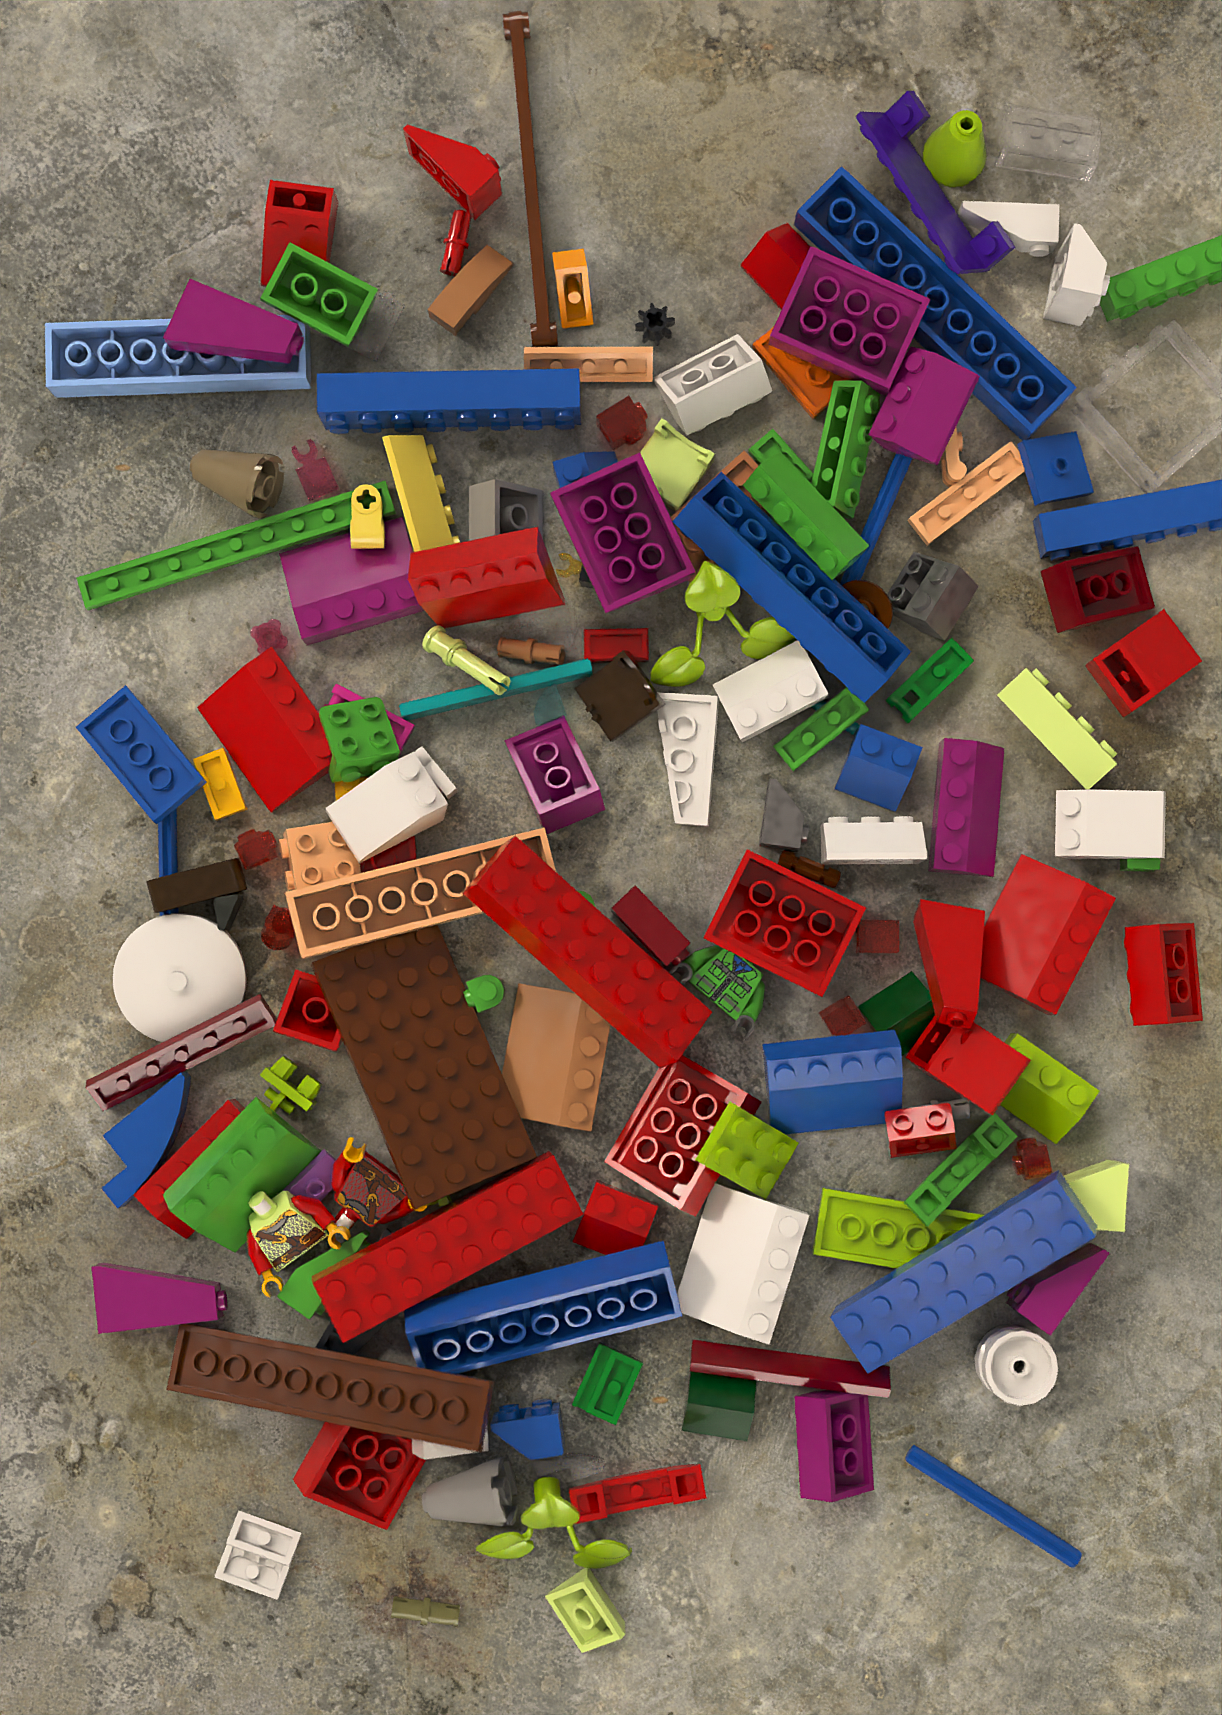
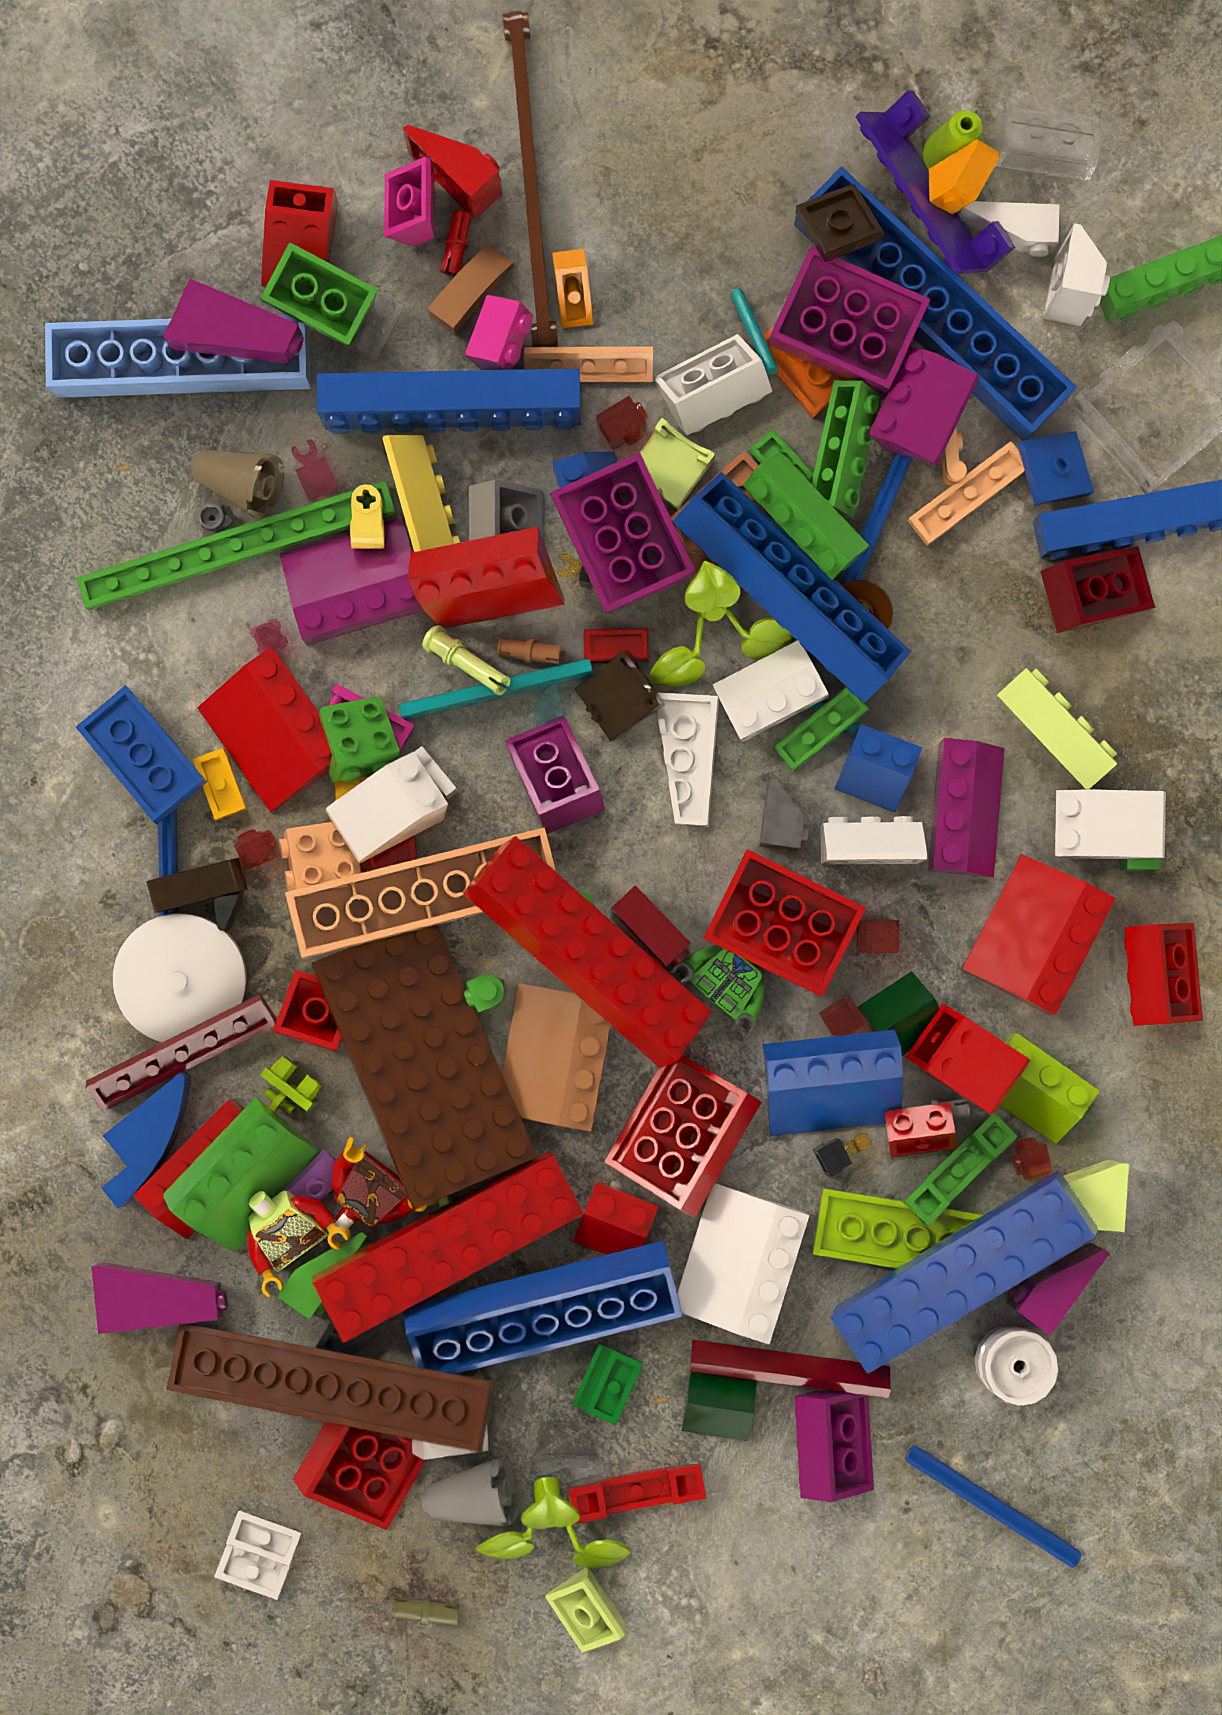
(203, 514): none -> flat silver plate
(278, 929): clear red plate -> none
(410, 203): none -> dark pink slope
(499, 334): none -> dark pink slope
(531, 1430): blue slope -> none
(657, 332): black gear -> none
(747, 1150): lime plate -> none
(753, 331): none -> teal bar
(776, 262): red slope -> none
(809, 868): reddish brown axle -> none
(835, 1156): none -> black piece
(839, 222): none -> dark brown plate
(930, 679): green plate -> none
(931, 594): flat silver slope -> none
(952, 957): red slope -> none
(961, 176): none -> light orange slope
(1143, 663): red slope -> none

